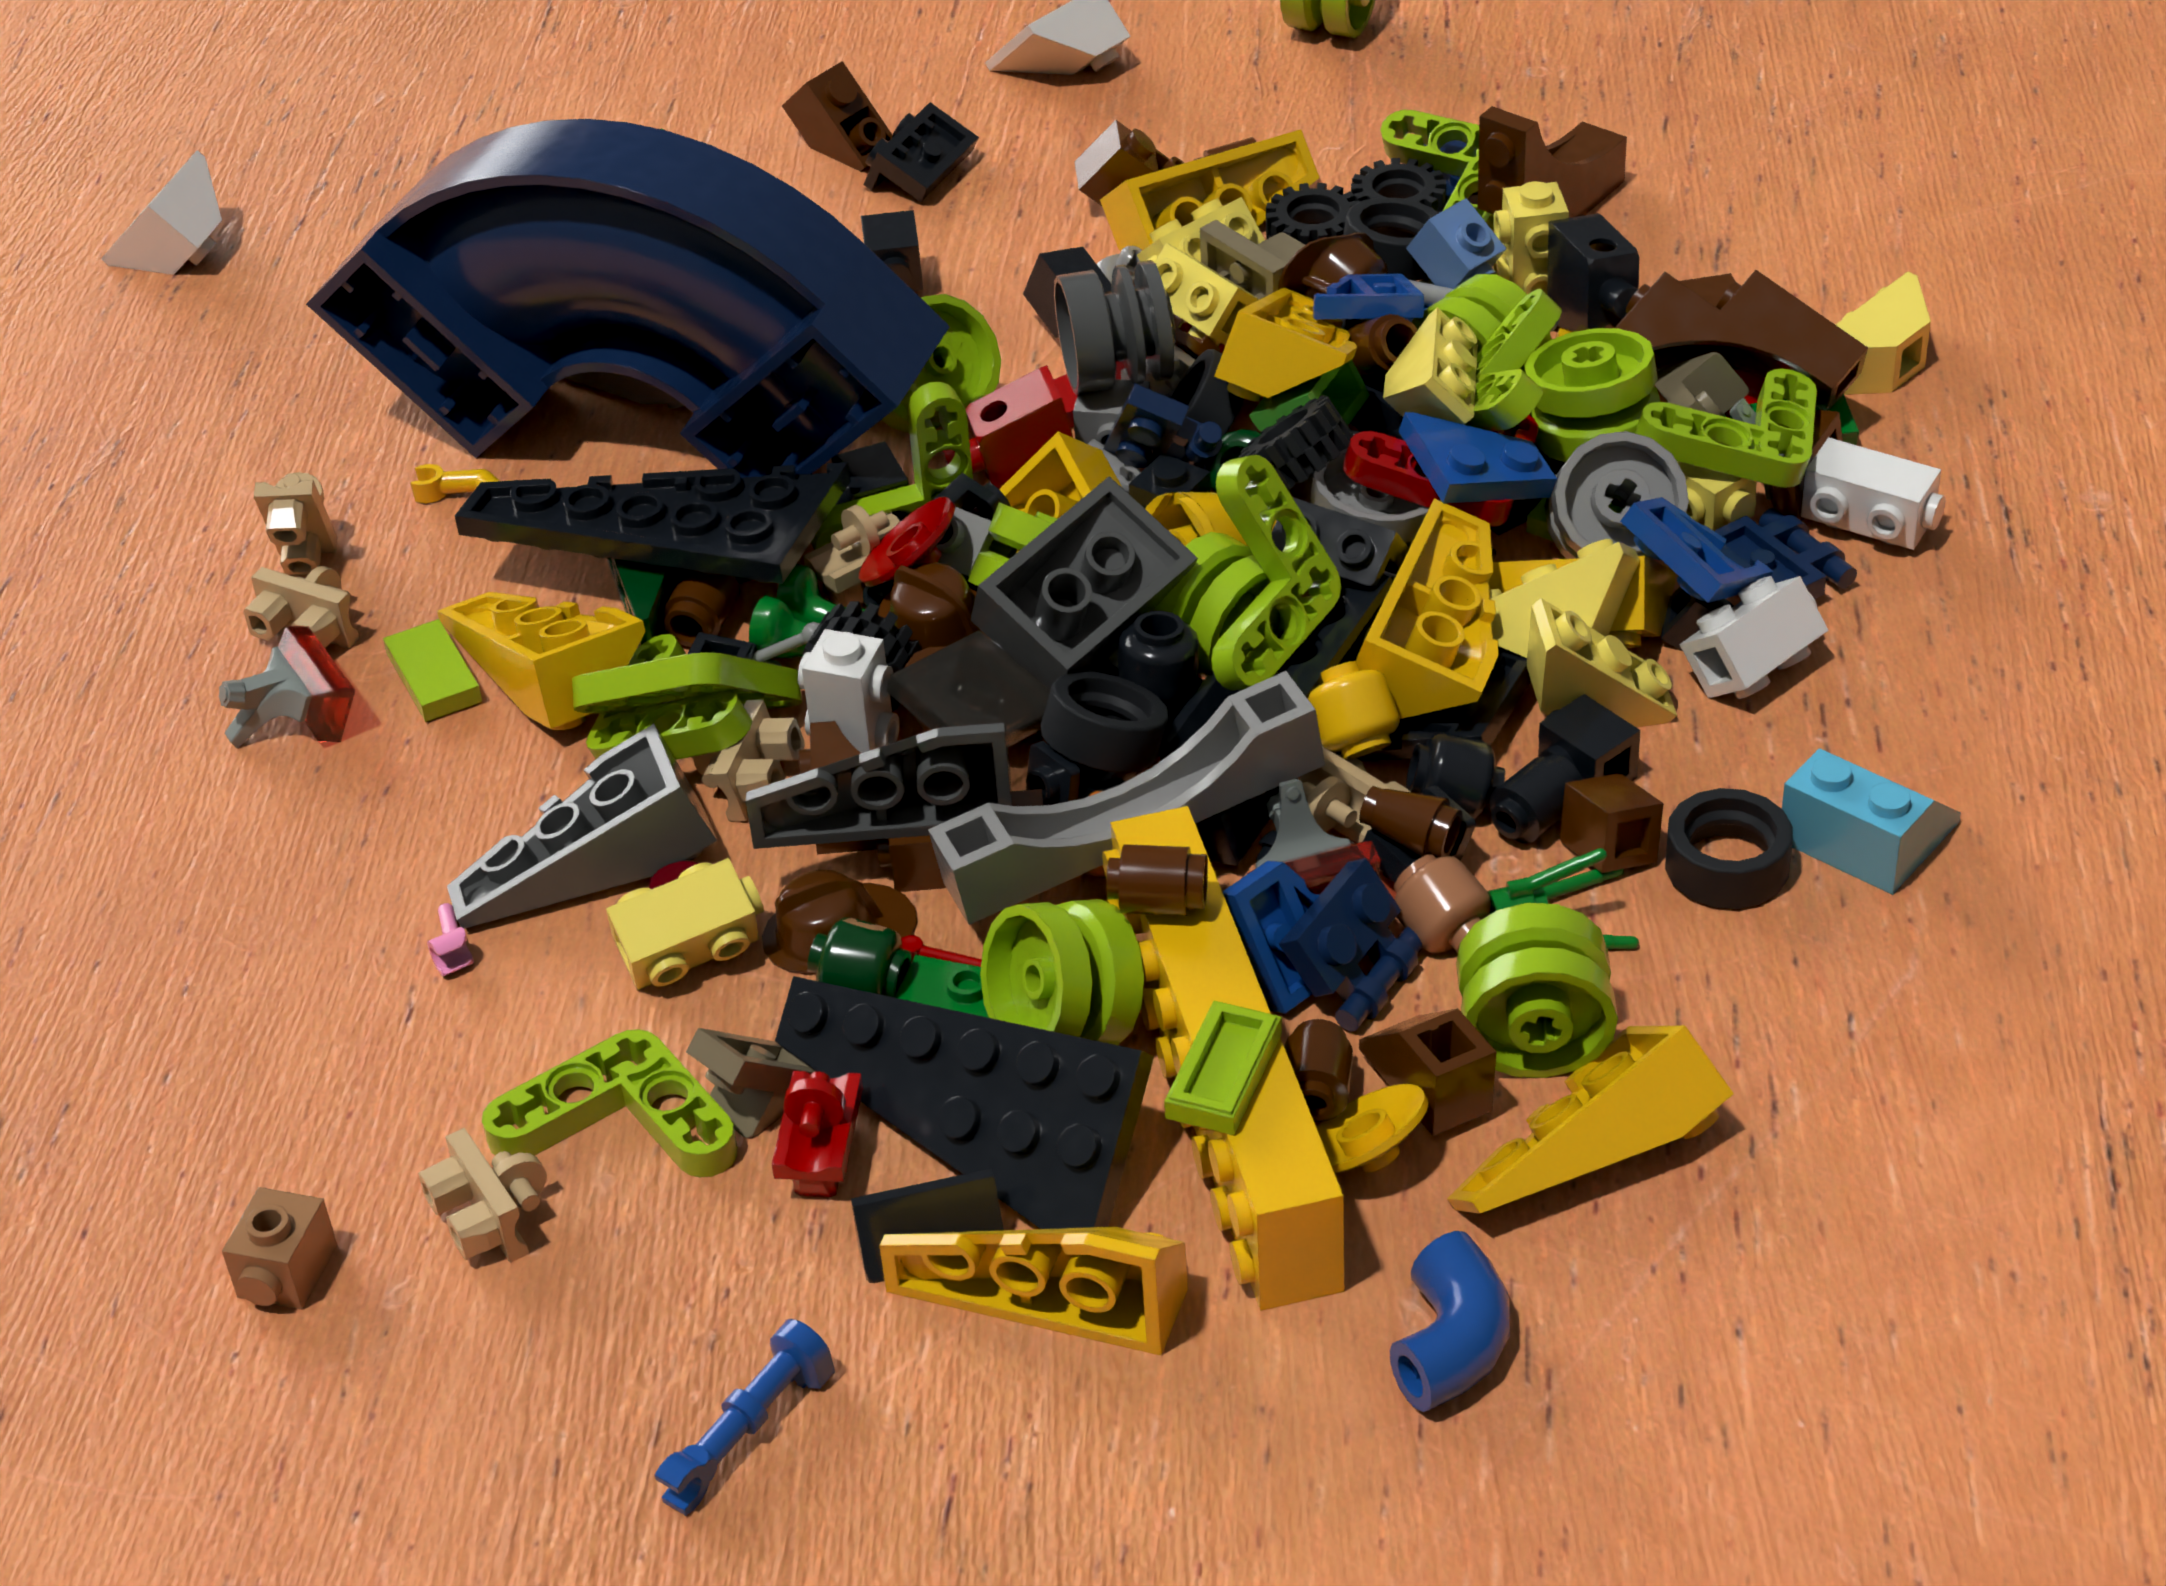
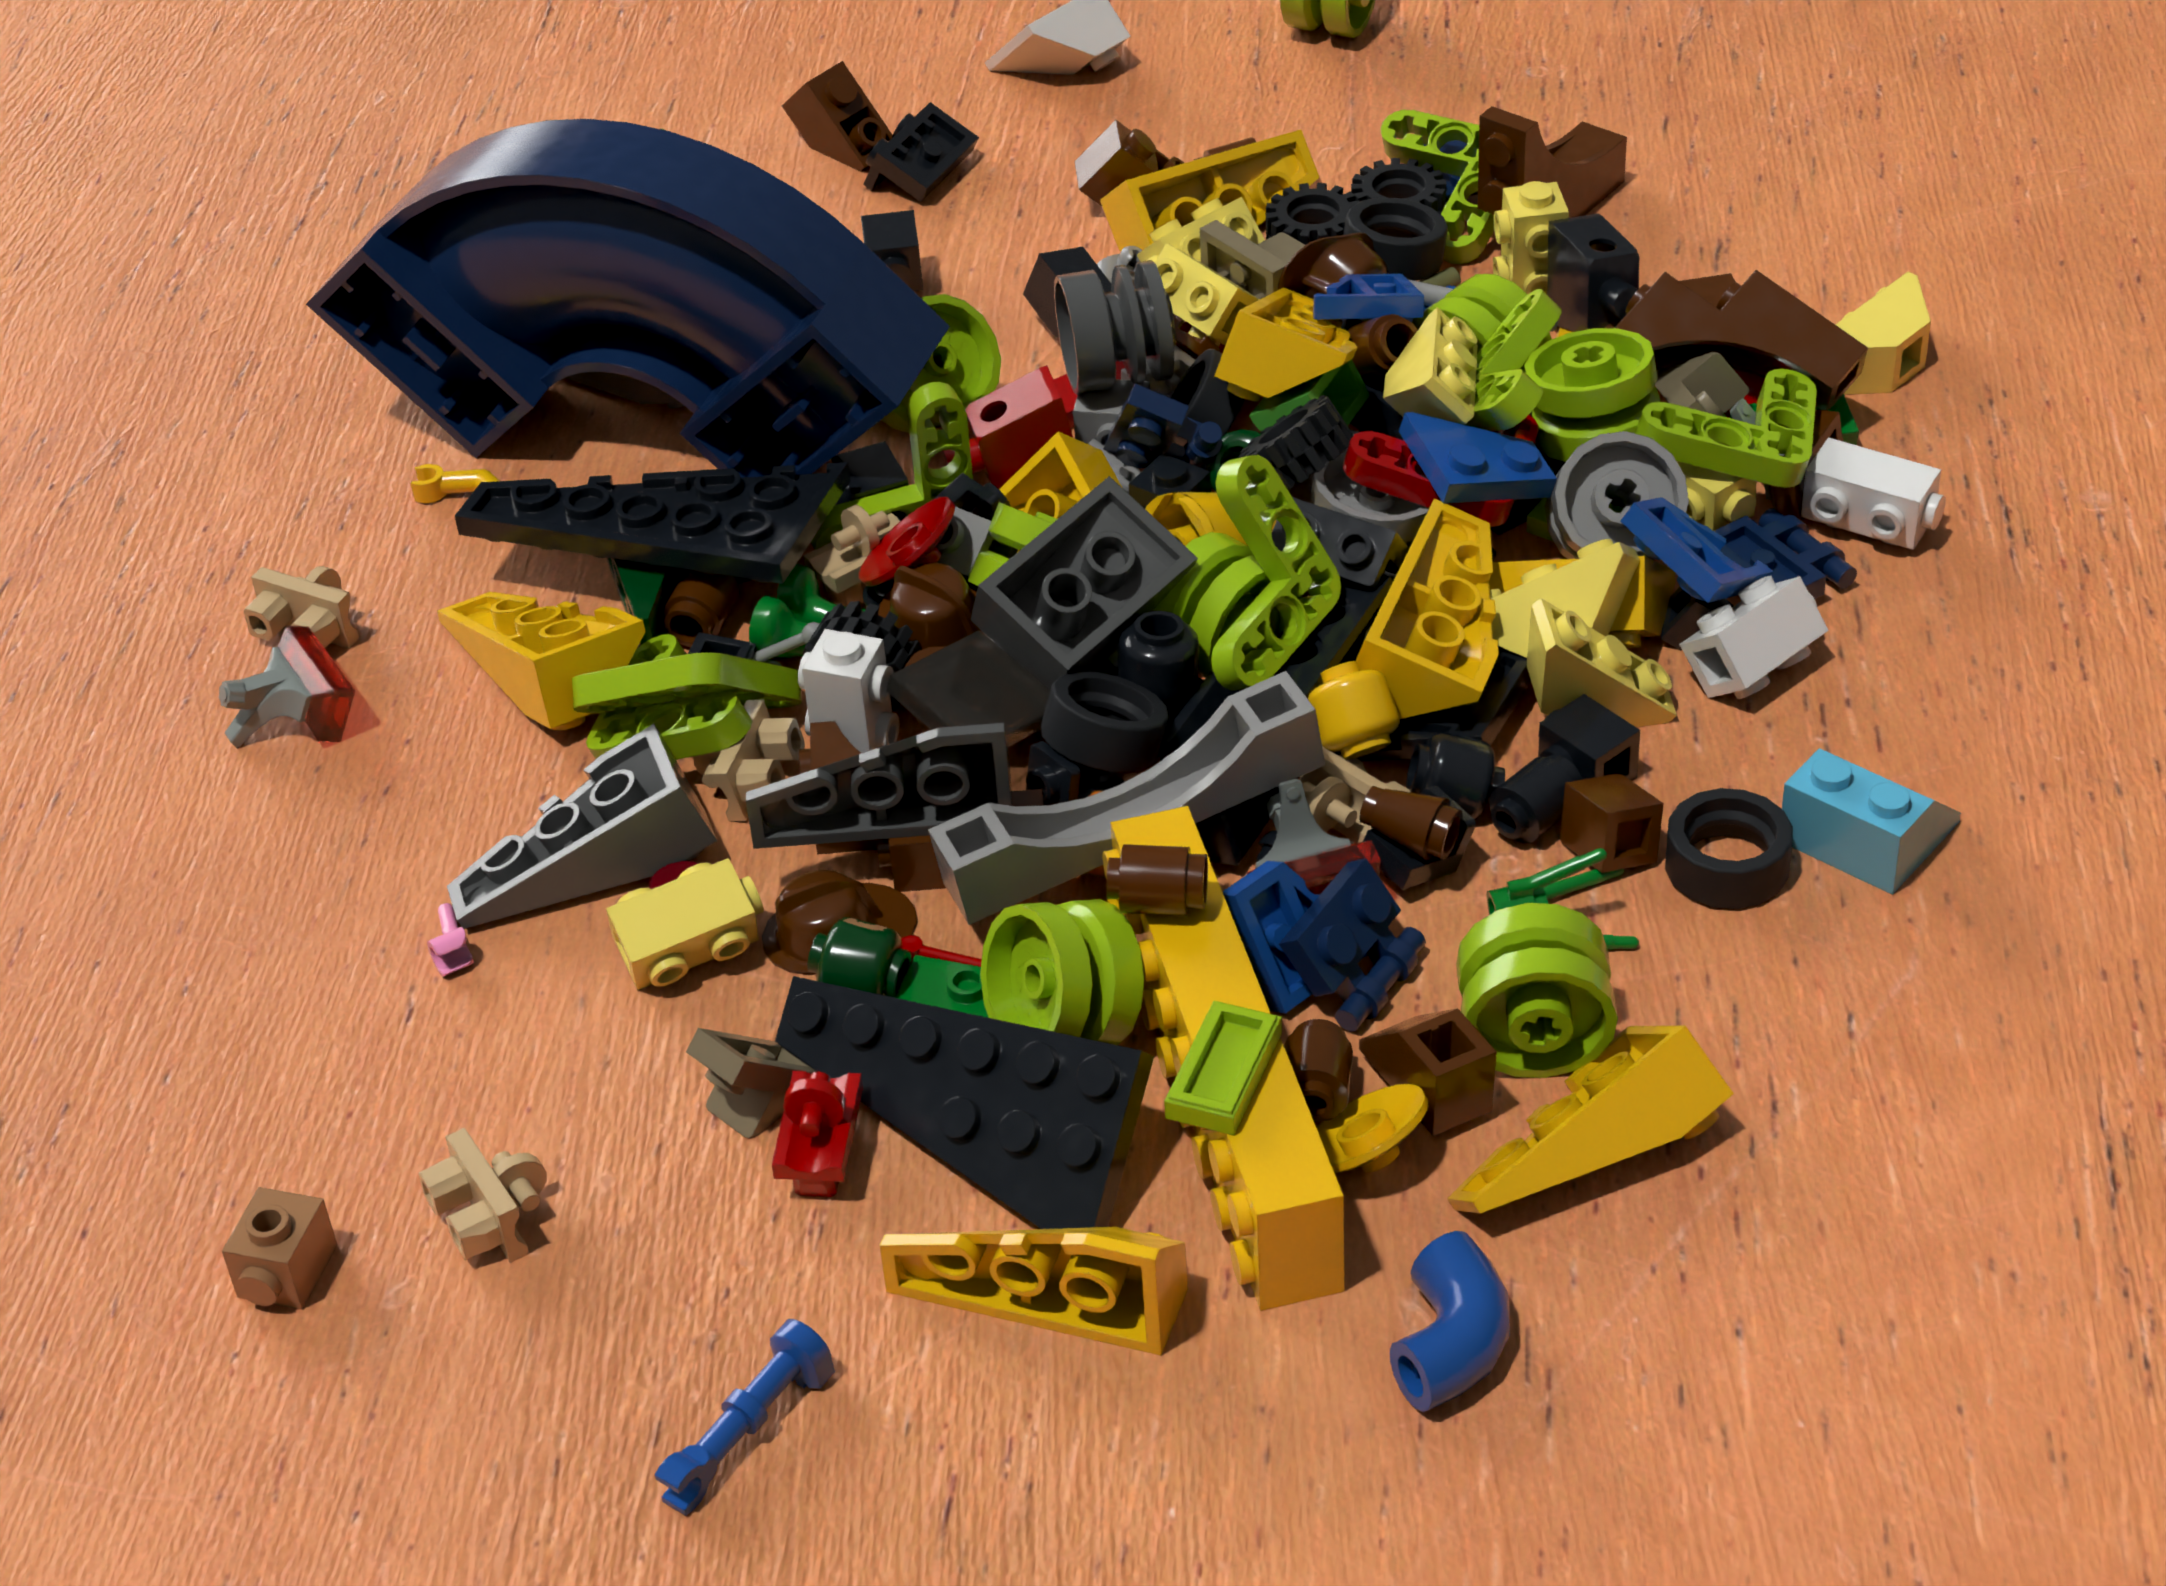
(172, 225): white slope -> none
(296, 521): tan hips -> none
(432, 670): lime tile -> none
(627, 1086): lime beam -> none
(937, 1206): black slope -> none
(1440, 901): nougat head -> none
(1456, 246): medium blue brick -> none

